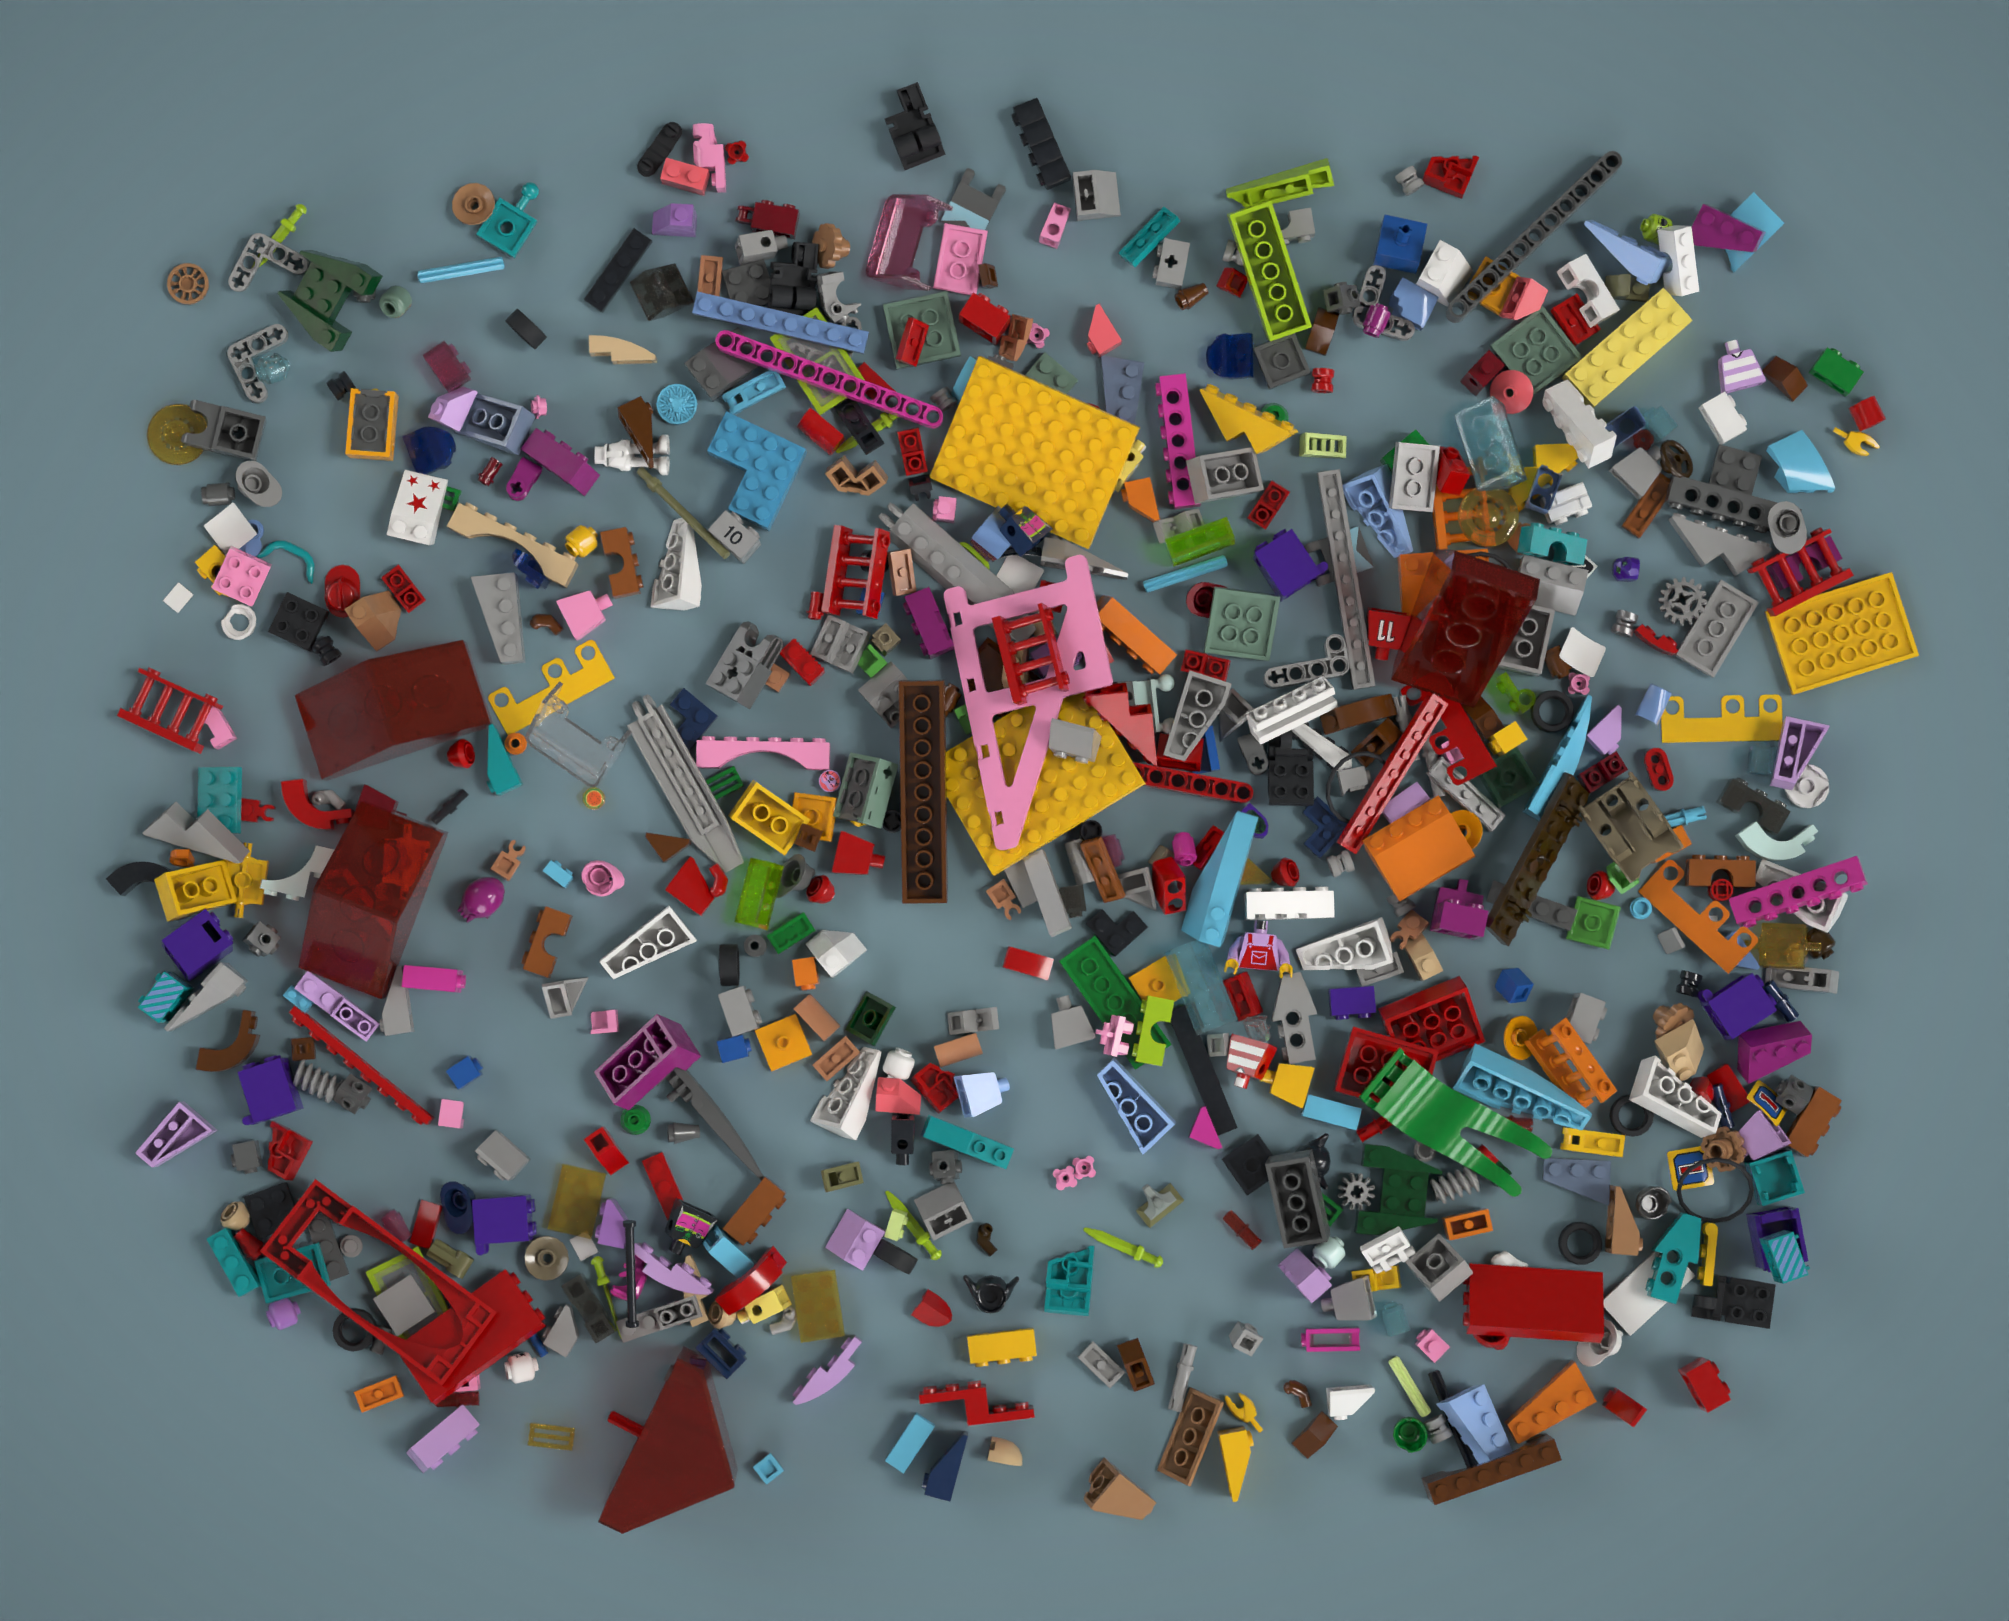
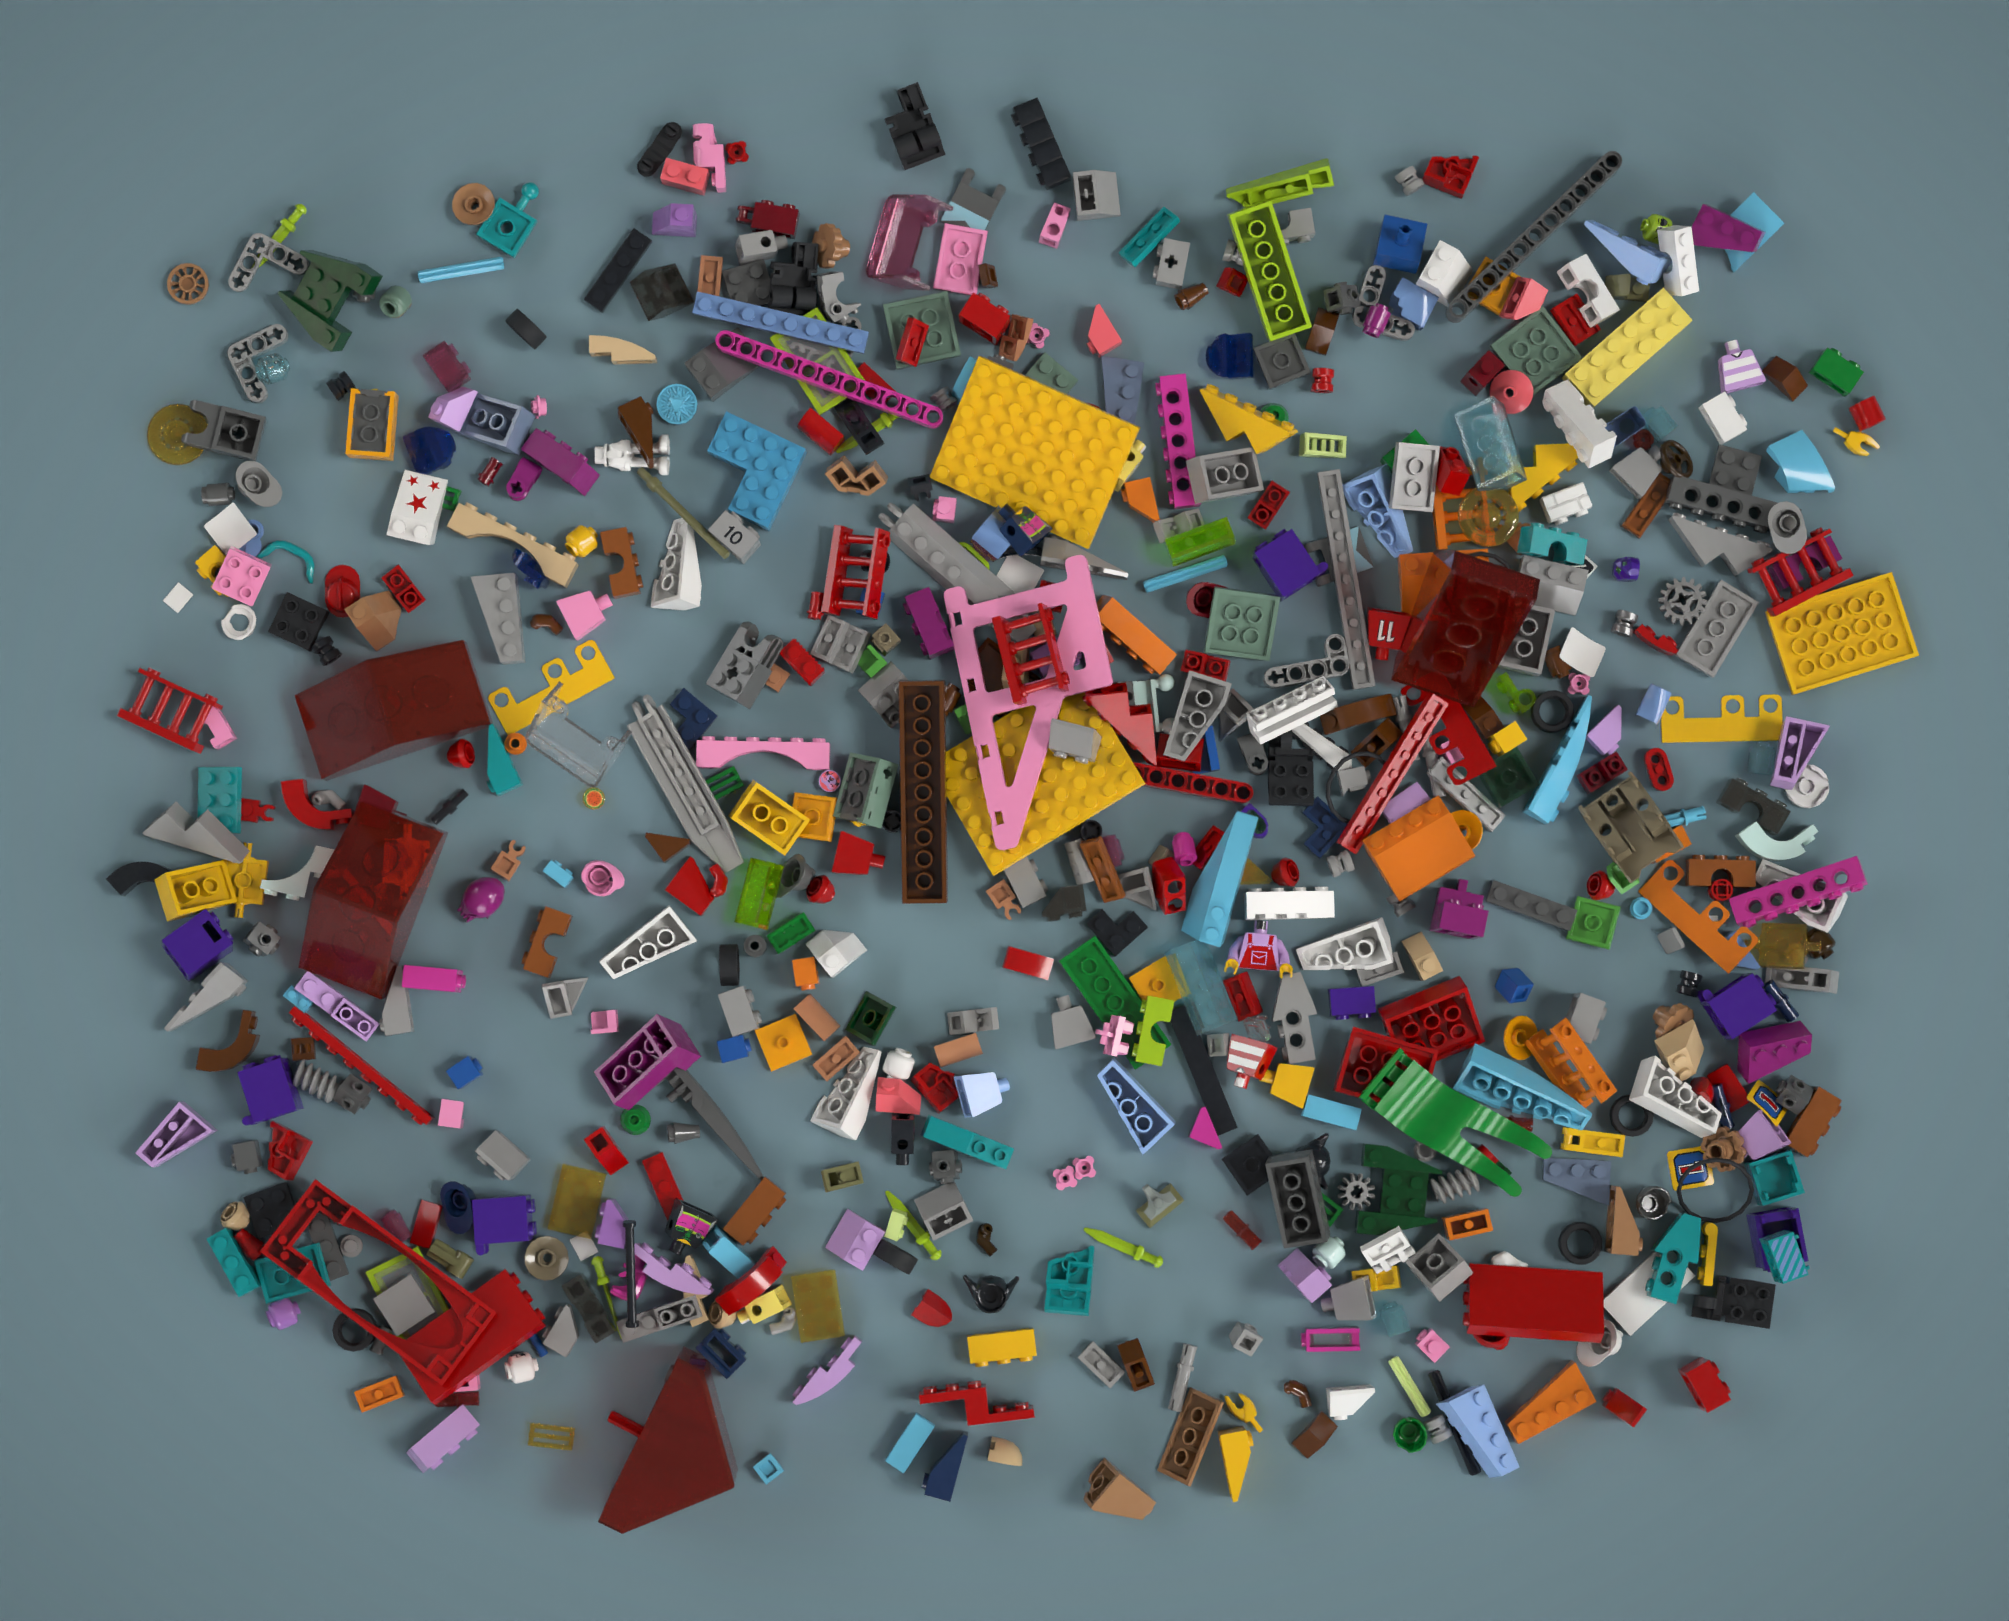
(165, 997): teal container -> none
(182, 858): orange tile -> none
(754, 391): medium azure plate -> none
(808, 837): reddish brown tile -> none
(901, 572): nougat plate -> none
(912, 451): red slope -> none
(1047, 893): light grey tile -> none
(1373, 1128): red axle -> none
(1411, 927): nougat plate -> none
(1529, 1457): reddish brown arch -> none
(1536, 860): dark brown piece -> none
(1545, 492): medium blue piece -> none

